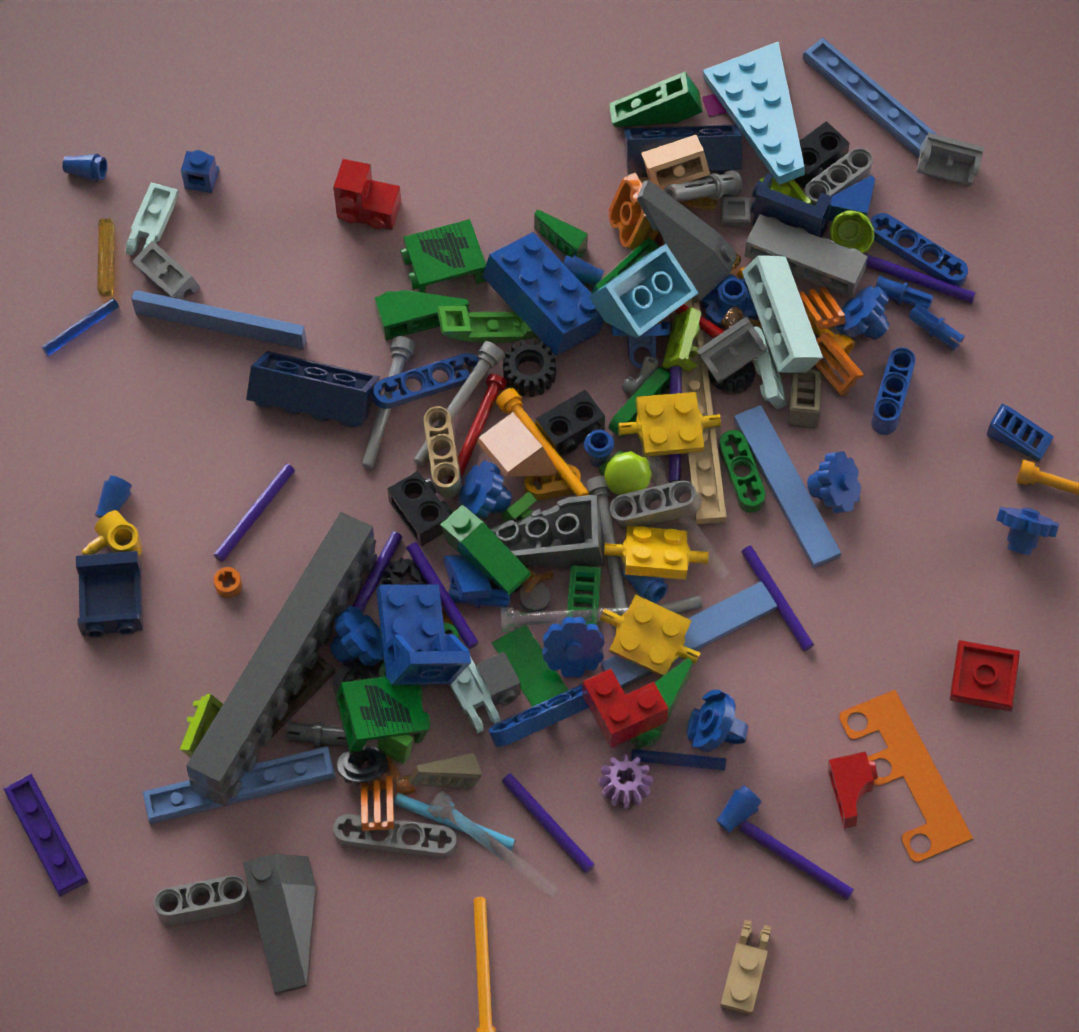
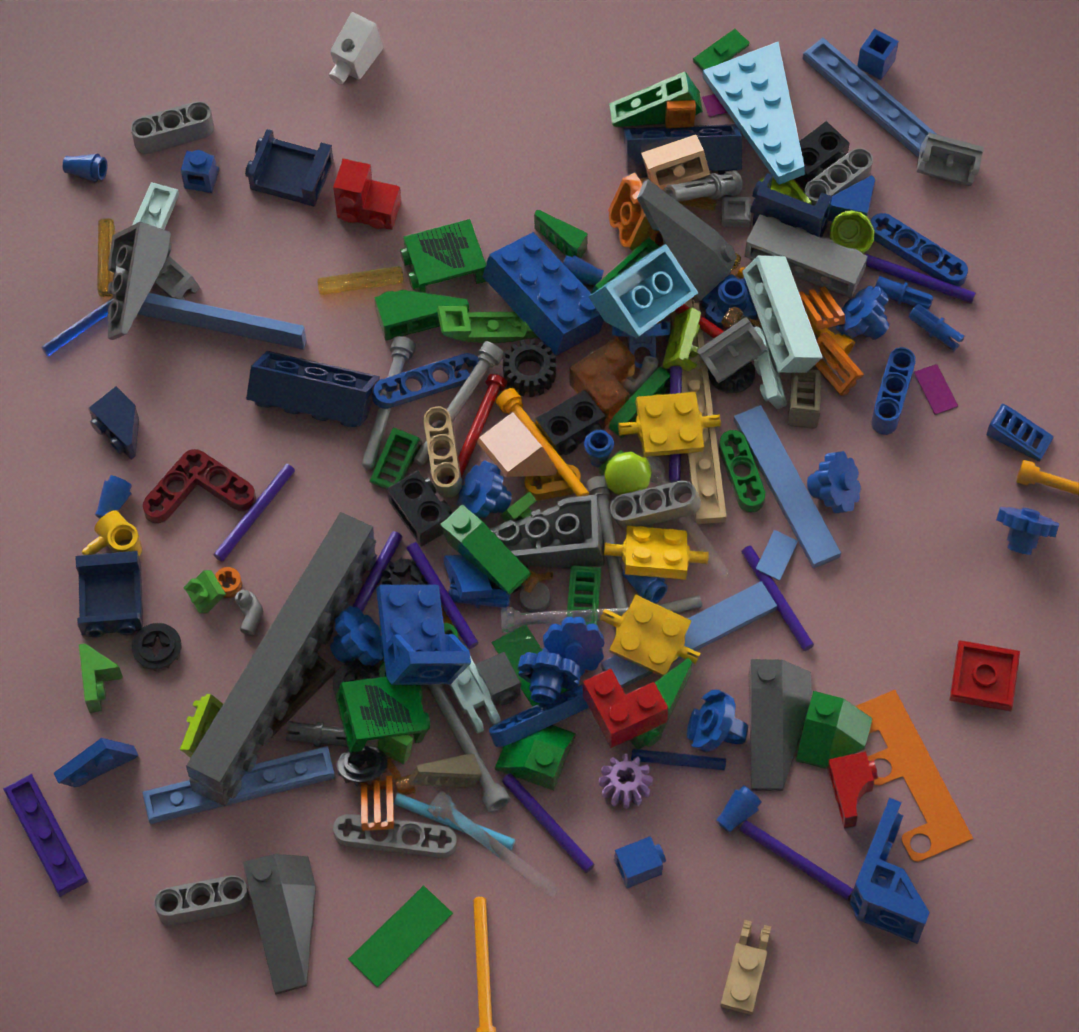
(95, 671): none -> bright green slope
(95, 761): none -> blue wing
(118, 419): none -> dark blue slope
(136, 262): none -> dark grey wedge
(147, 637): none -> black gear
(159, 126): none -> light grey beam
(198, 476): none -> dark red beam
(204, 591): none -> bright green tile
(251, 609): none -> light grey arm
(289, 169): none -> dark blue panel
(355, 48): none -> white torso
(360, 280): none -> clear yellow axle
(400, 936): none -> green sticker
(402, 437): none -> green slope
(493, 795): none -> light grey piece
(538, 756): none -> green slope
(548, 675): none -> blue plant
(602, 374): none -> clear orange brick
(639, 861): none -> blue brick
(680, 114): none -> orange tile
(721, 50): none -> green piece
(776, 555): none -> medium blue sticker
(777, 714): none -> dark grey wedge
(832, 730): none -> green slope
(877, 54): none -> blue brick
(890, 902): none -> blue bracket
(936, 389): none -> magenta sticker

